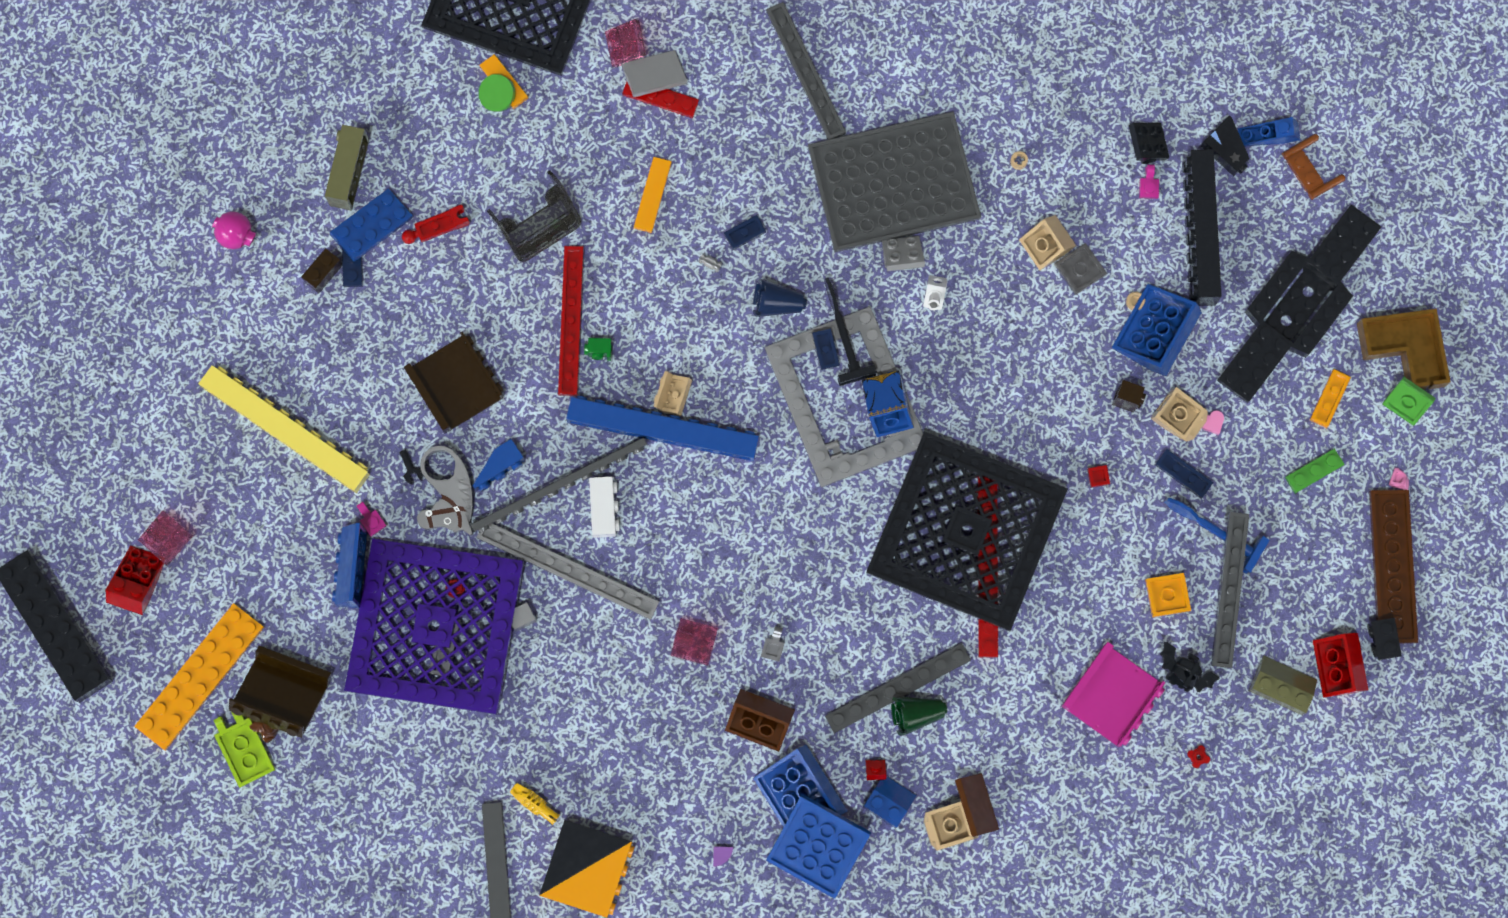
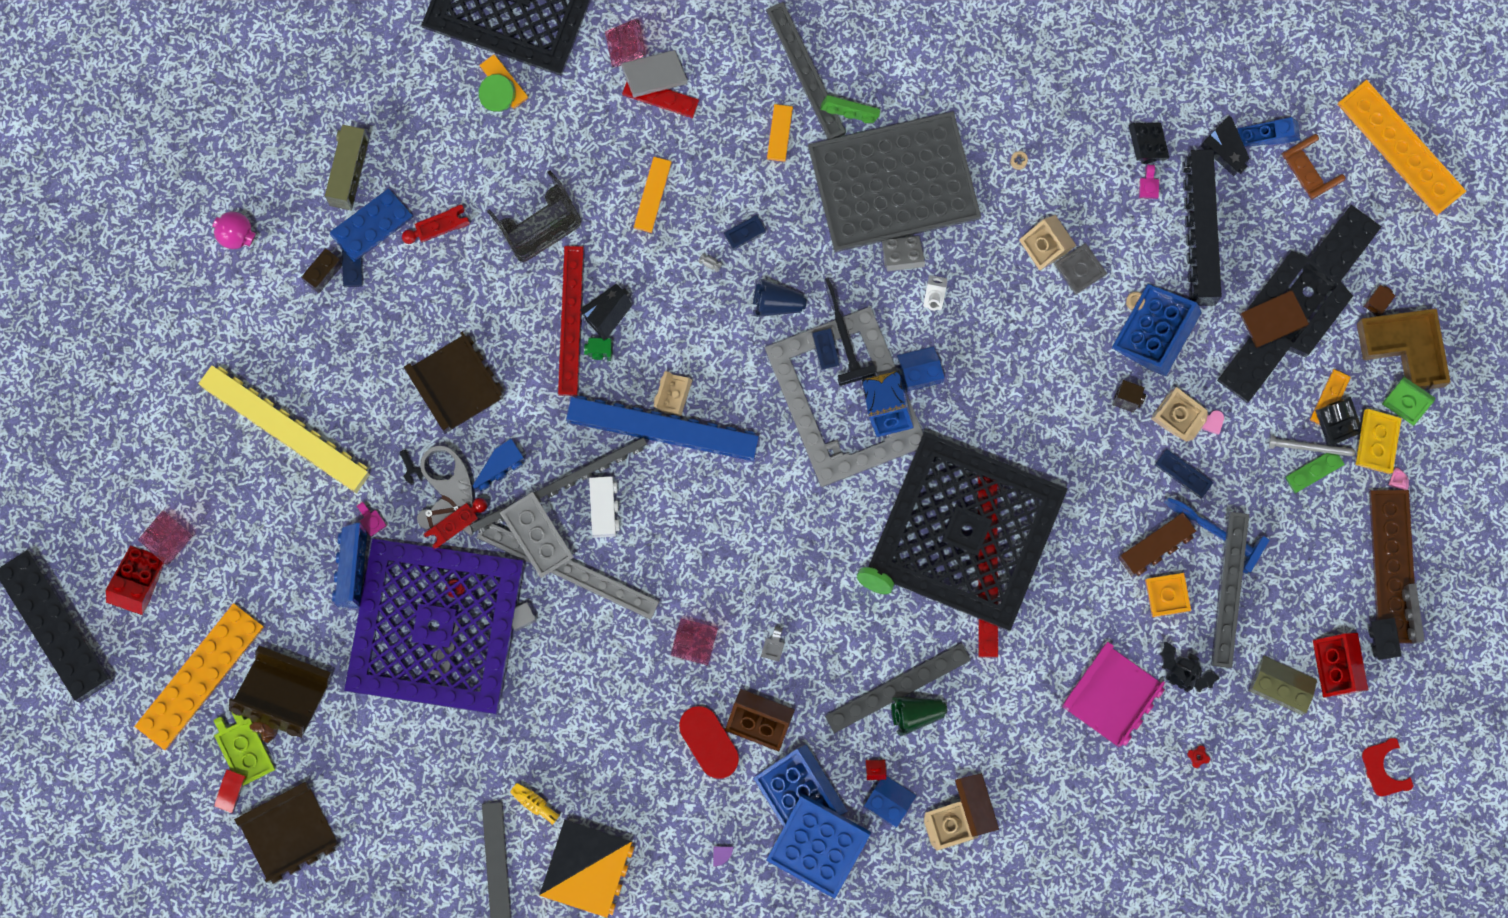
(229, 791): none -> red slope
(287, 832): none -> dark brown panel
(456, 522): none -> red plate
(536, 534): none -> light grey plate
(607, 310): none -> black slope
(708, 742): none -> red tile
(779, 133): none -> light orange tile
(850, 109): none -> bright green plate
(875, 582): none -> bright green tile
(920, 369): none -> blue slope
(1098, 476): red plate -> none
(1157, 544): none -> reddish brown brick
(1274, 319): none -> reddish brown tile
(1310, 447): none -> light grey bar
(1339, 421): none -> black plate
(1374, 763): none -> red piece
(1378, 441): none -> yellow plate
(1379, 300): none -> reddish brown brick
(1401, 147): none -> light orange plate
(1413, 614): none -> flat silver plate

